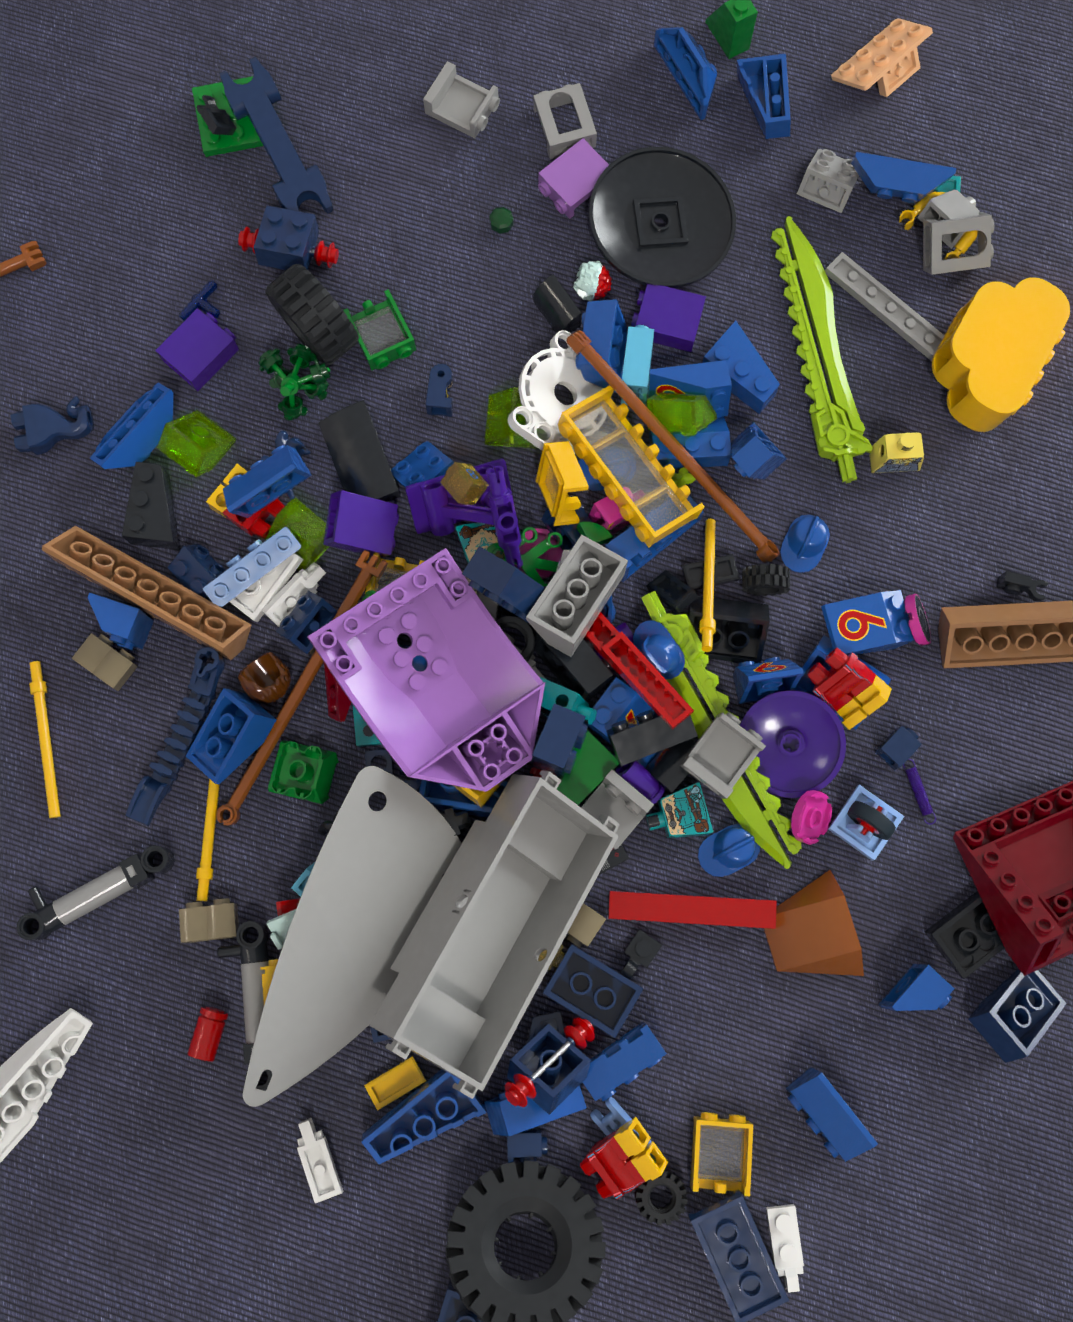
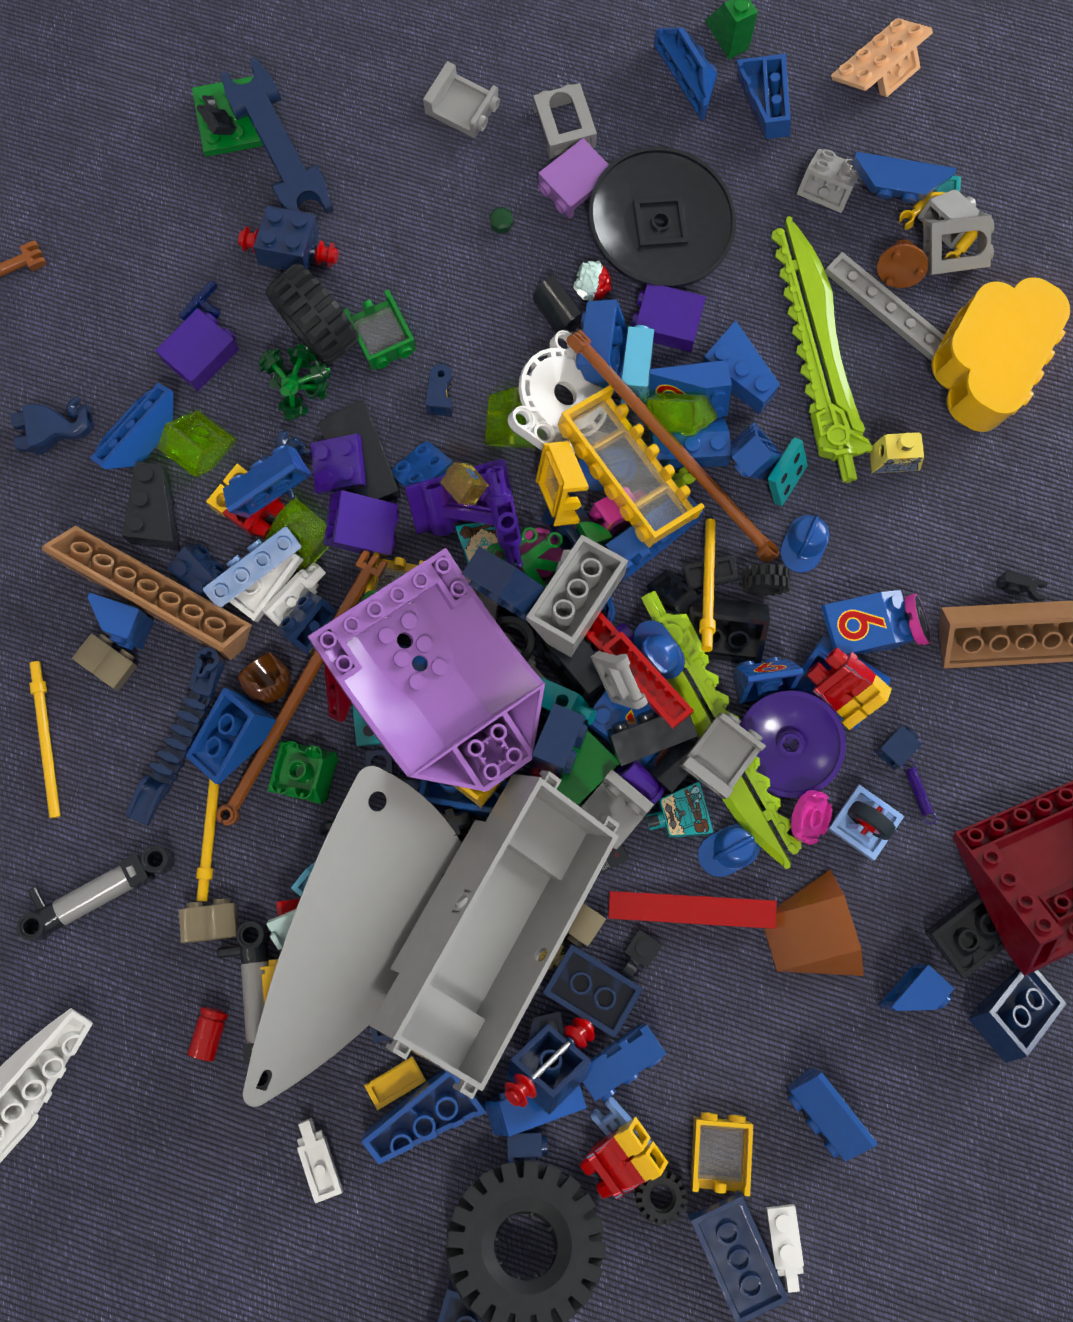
(338, 464): none -> dark purple plate
(619, 679): none -> light grey plate
(787, 471): none -> teal tile
(902, 265): none -> dark orange piece

